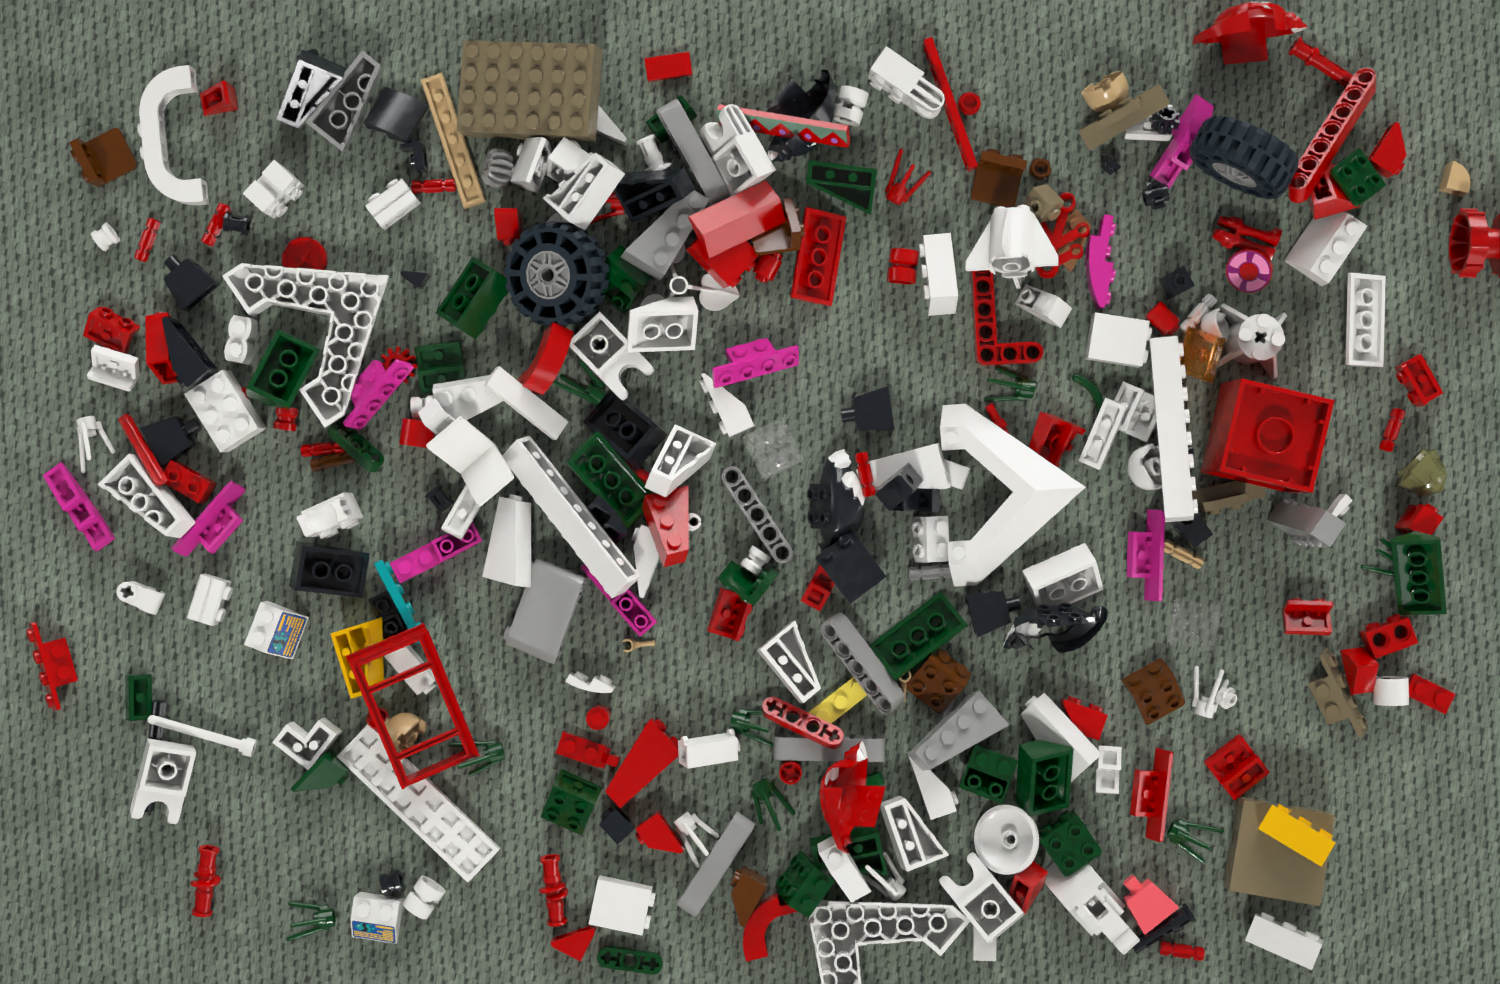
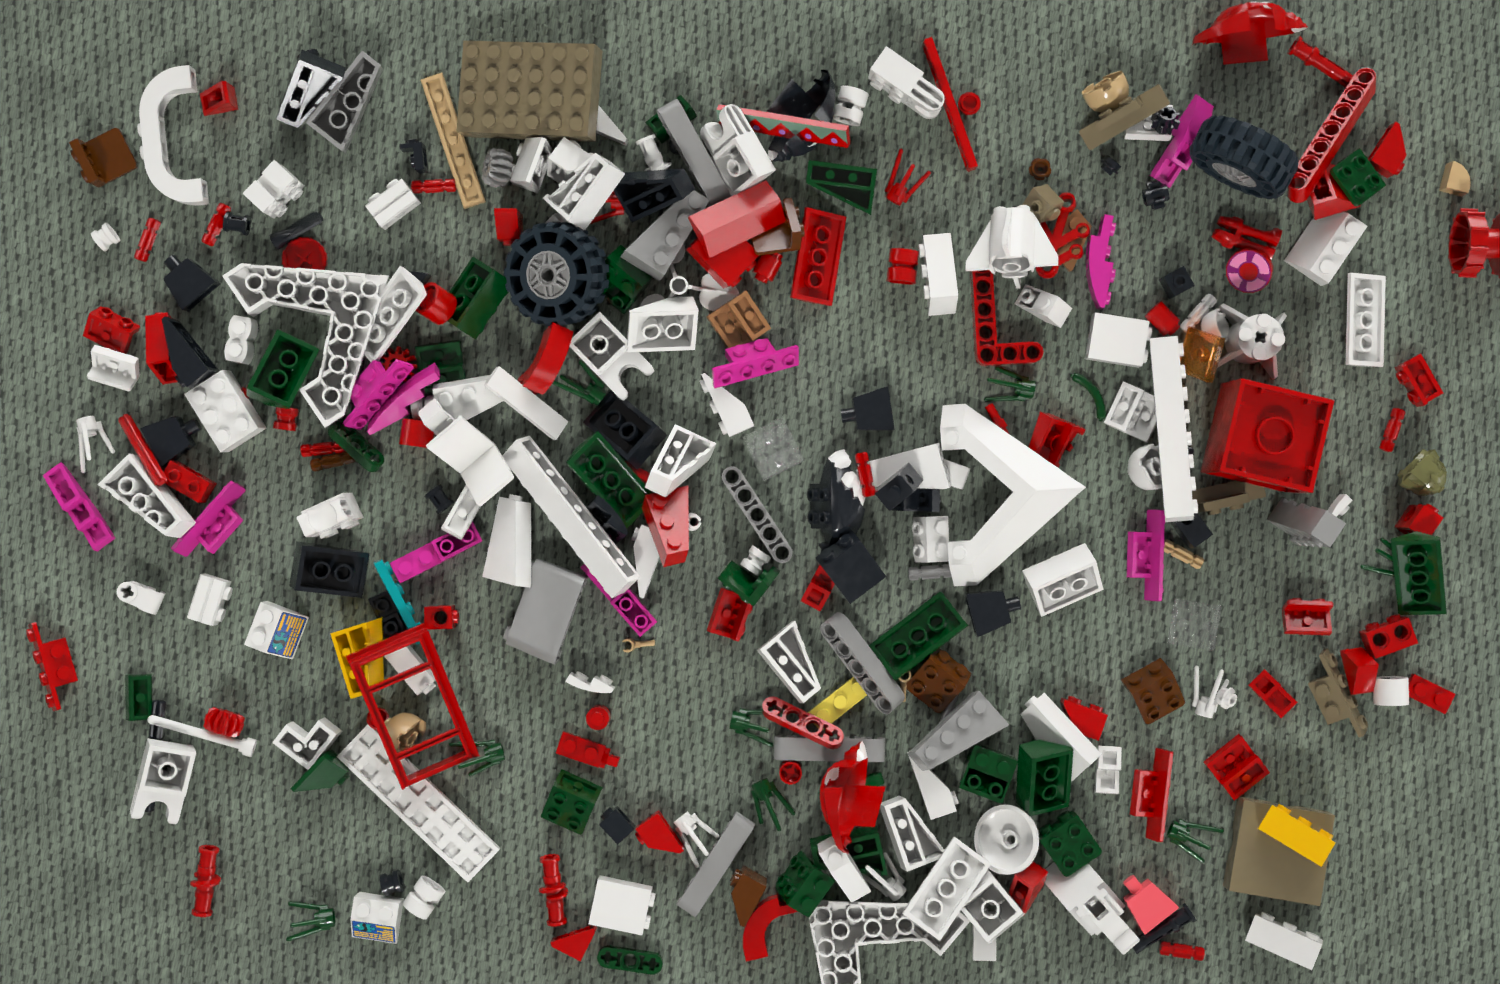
(223, 722): none -> red gear
(282, 237): none -> black piece
(396, 115): black slope -> none
(398, 404): none -> dark pink slope
(399, 302): none -> white slope
(431, 621): none -> red brick
(438, 304): none -> red piece
(645, 760): red slope -> none
(668, 66): red tile -> none
(708, 749): white brick -> none
(738, 321): none -> medium nougat slope
(946, 888): none -> white slope
(998, 178): reddish brown bracket -> none
(1079, 626): black animal -> none
(1103, 433): white plate -> none
(1272, 694): none -> red slope

